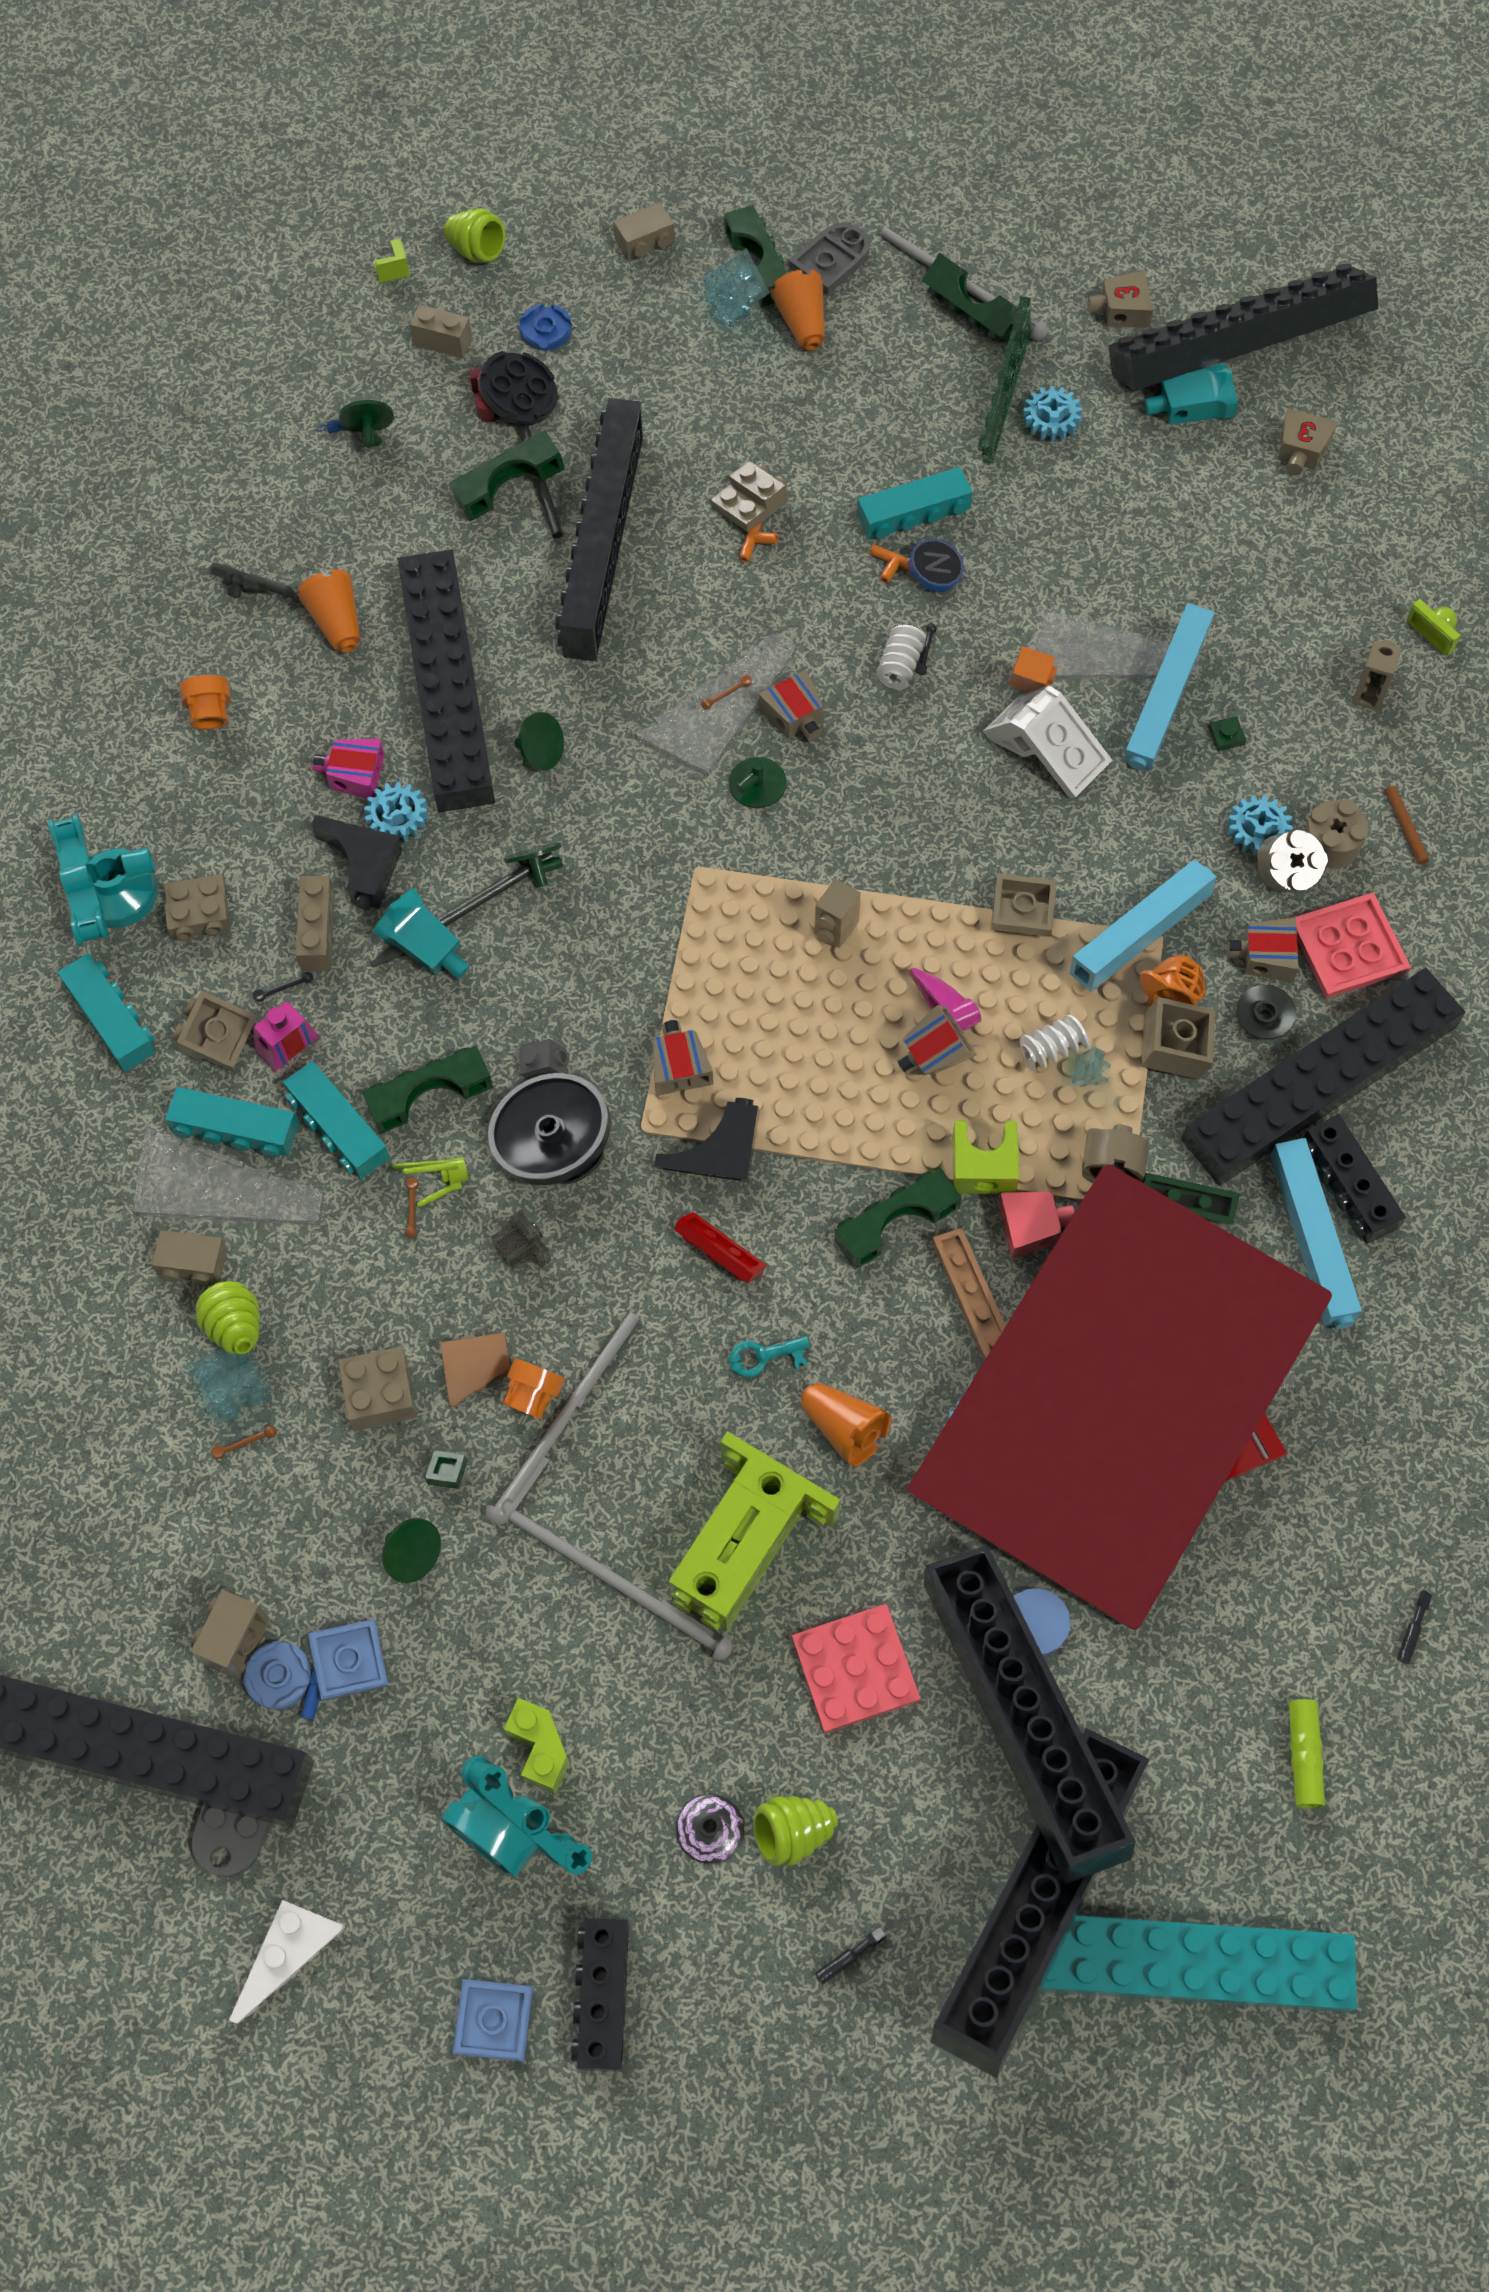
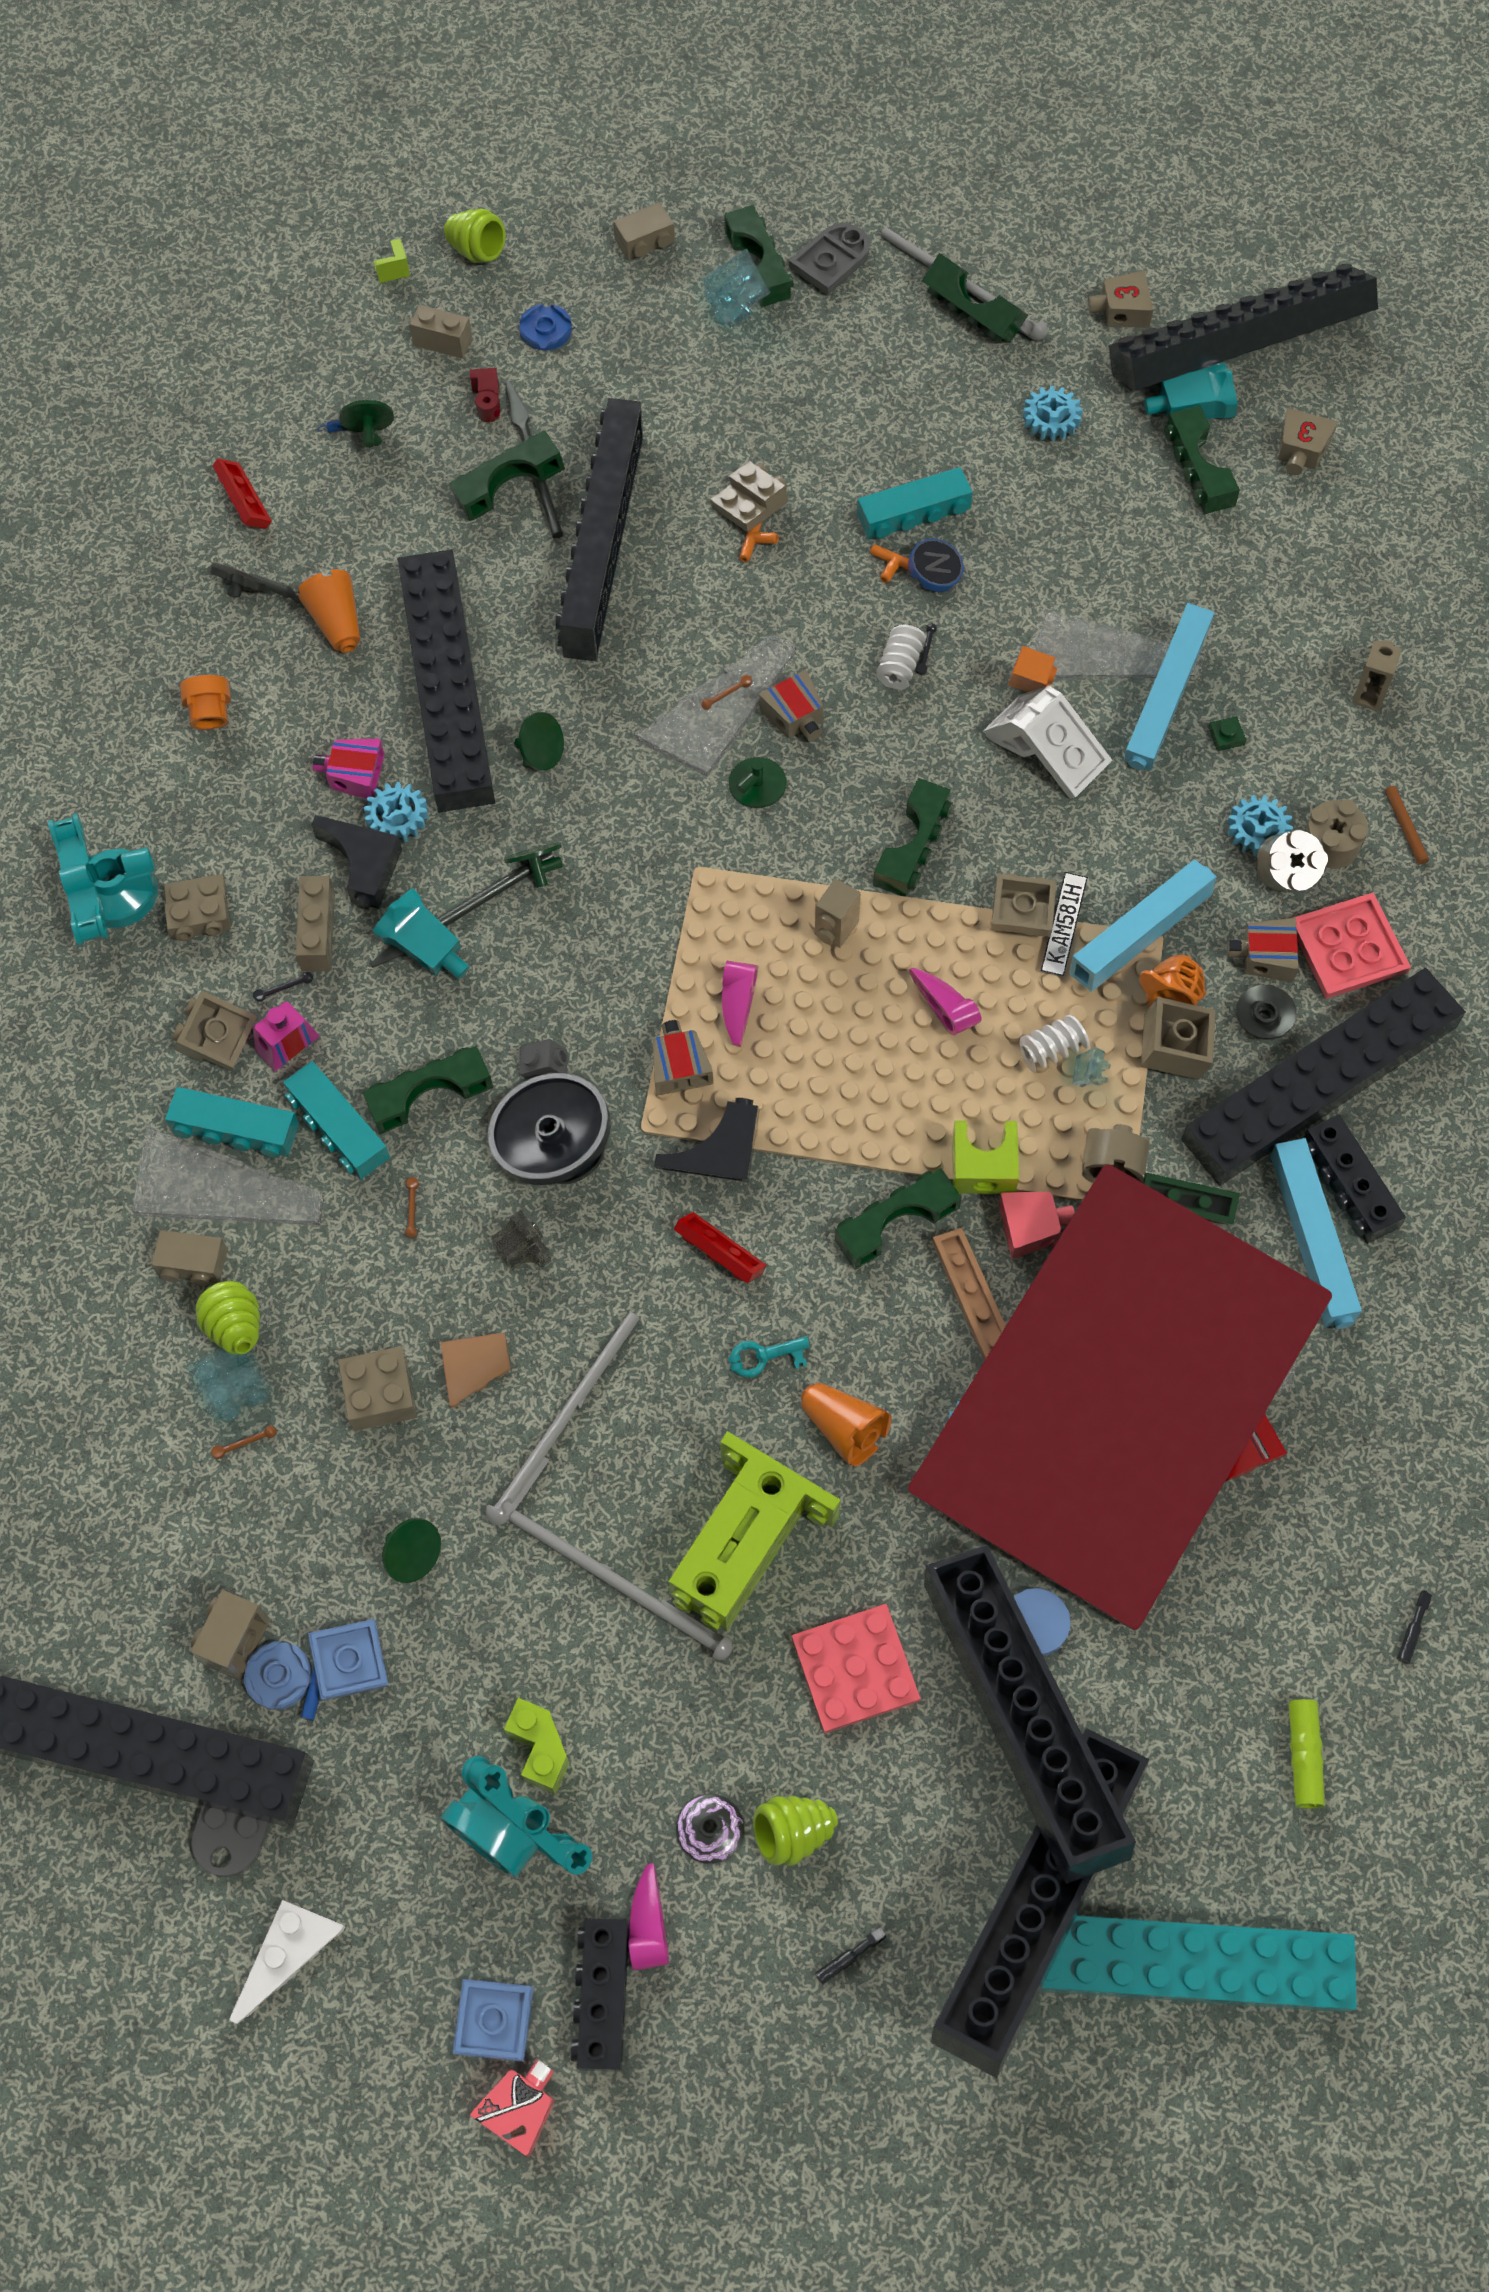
(107, 1012): teal brick -> none
(242, 493): none -> red plate
(446, 1469): plate -> none
(452, 1171): lime plant -> none
(518, 387): black tile -> none
(518, 2107): none -> coral torso
(531, 1388): orange piece -> none
(647, 1929): none -> dark pink piece
(737, 997): none -> dark pink piece
(802, 306): orange cone -> none
(899, 866): none -> dark green arch
(935, 1044): torso -> none
(1007, 379): clear green wing -> none
(1064, 924): none -> sticker
(1212, 485): none -> dark green arch
(1435, 625): lime tile -> none

